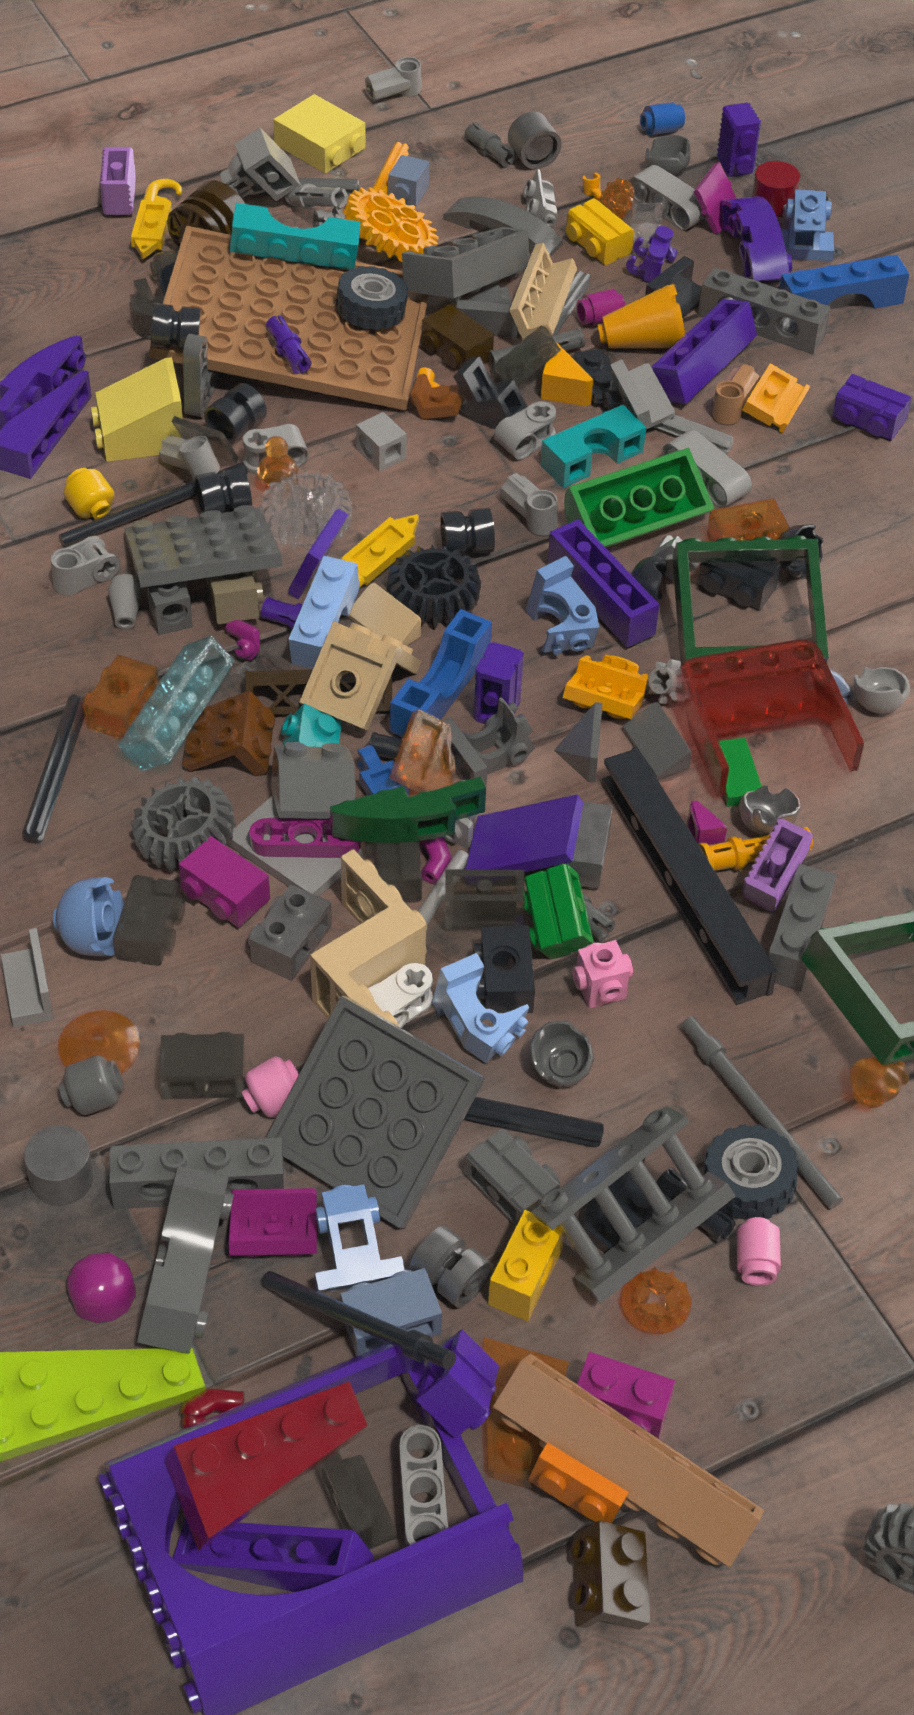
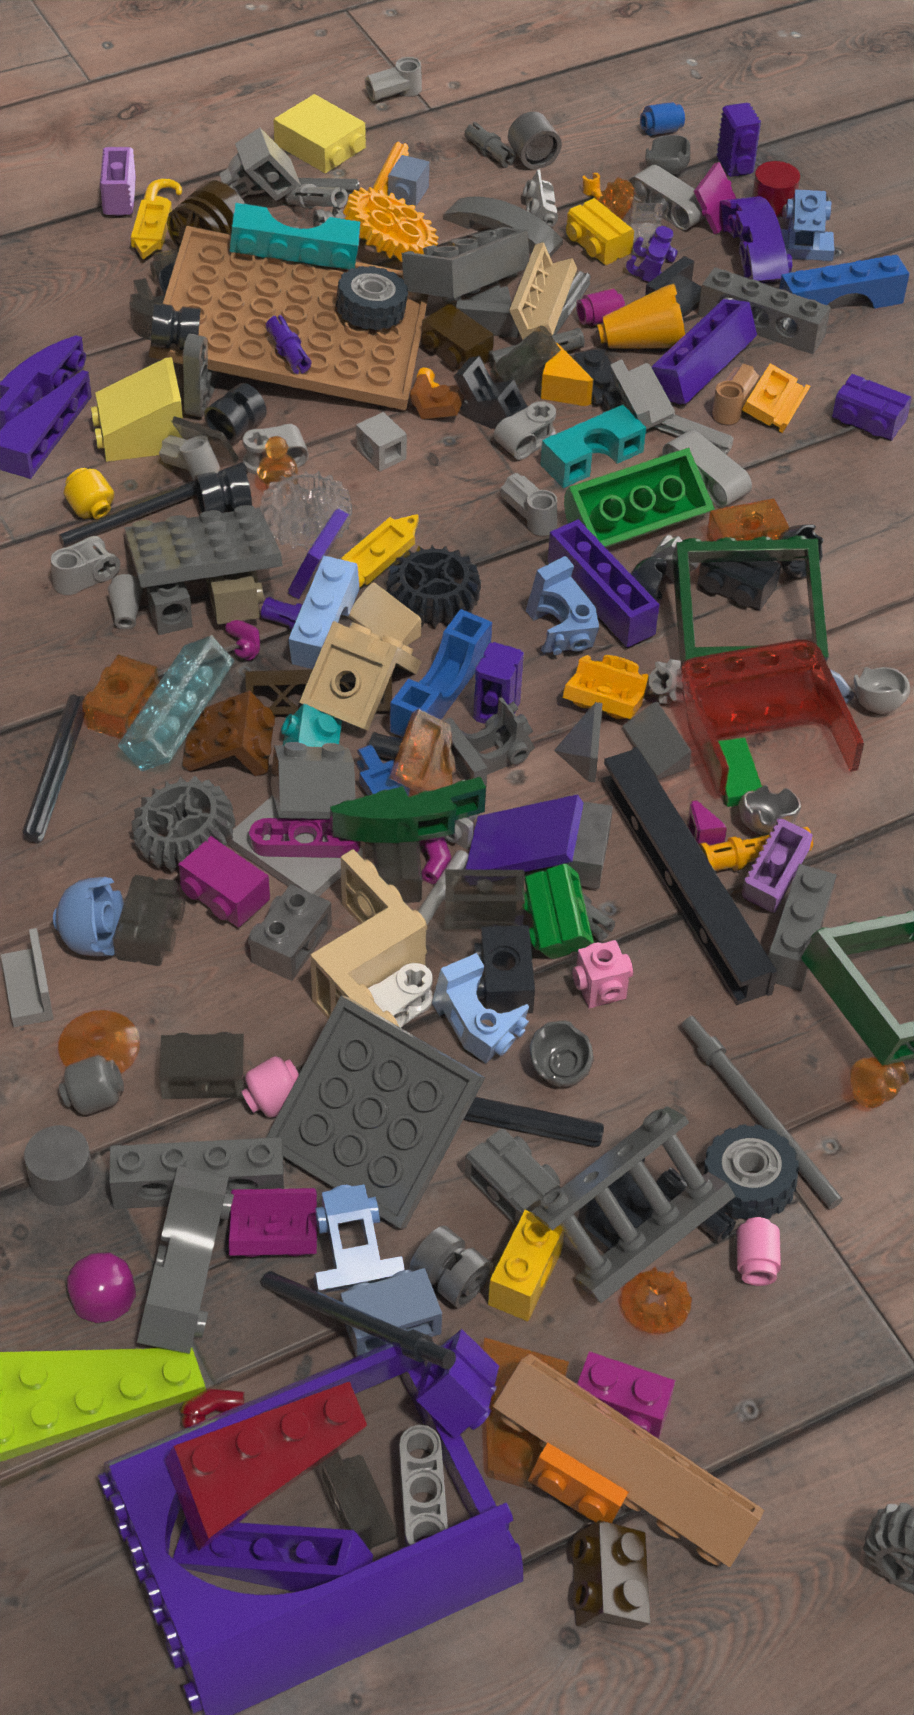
(468, 531): black wheel -> none

